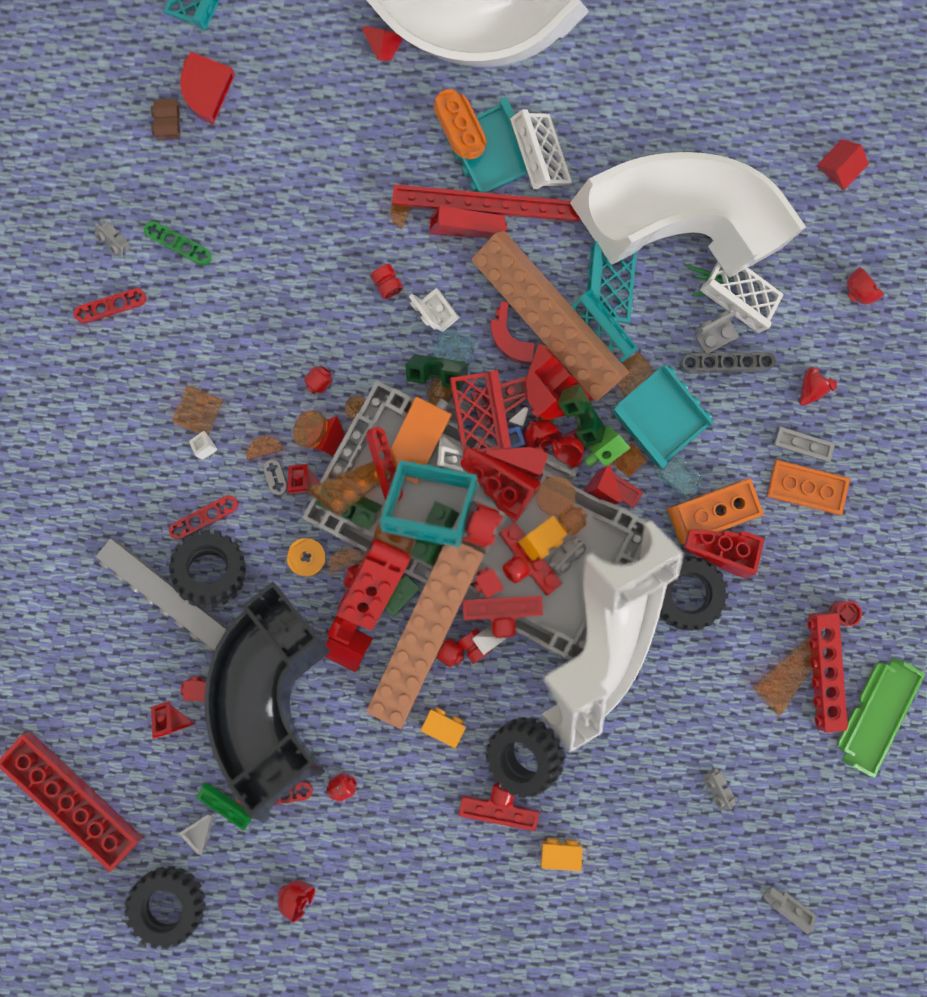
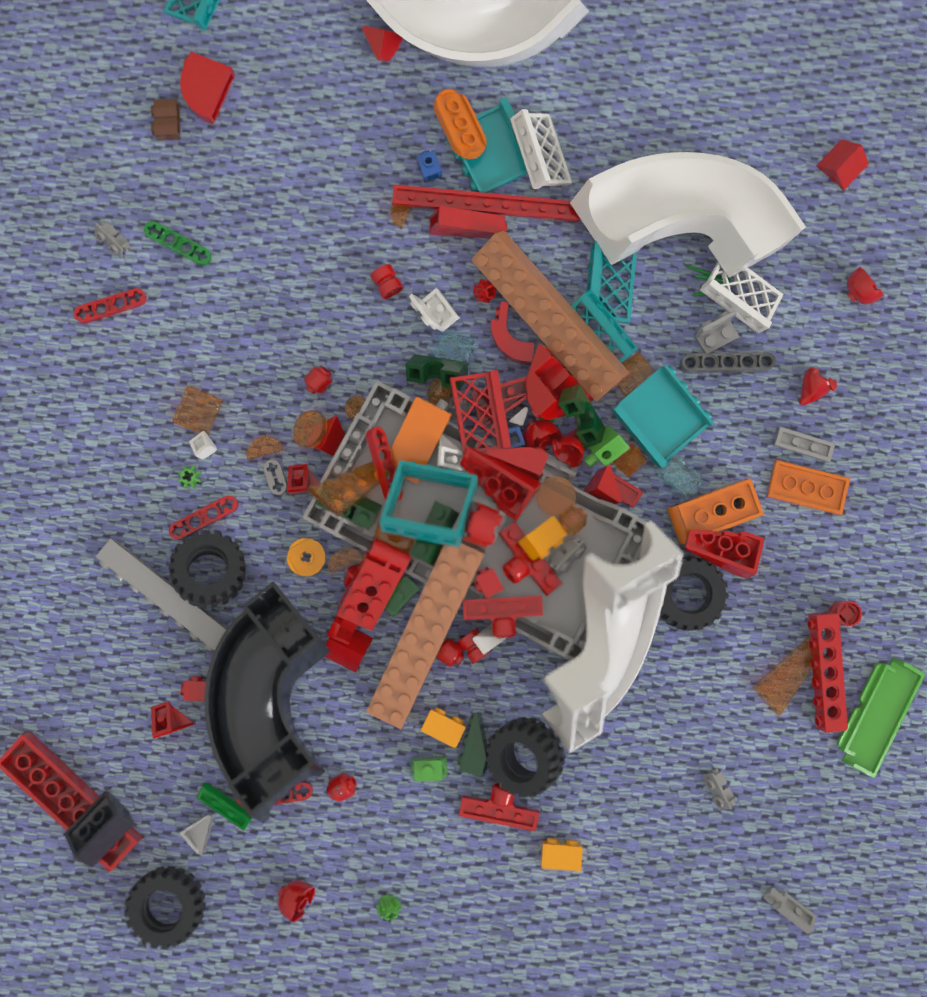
(98, 829): none -> black slope
(194, 479): none -> bright green gear
(388, 907): none -> bright green gear
(428, 768): none -> bright green torso
(429, 165): none -> blue brick
(474, 756): none -> dark green slope
(484, 291): none -> red gear

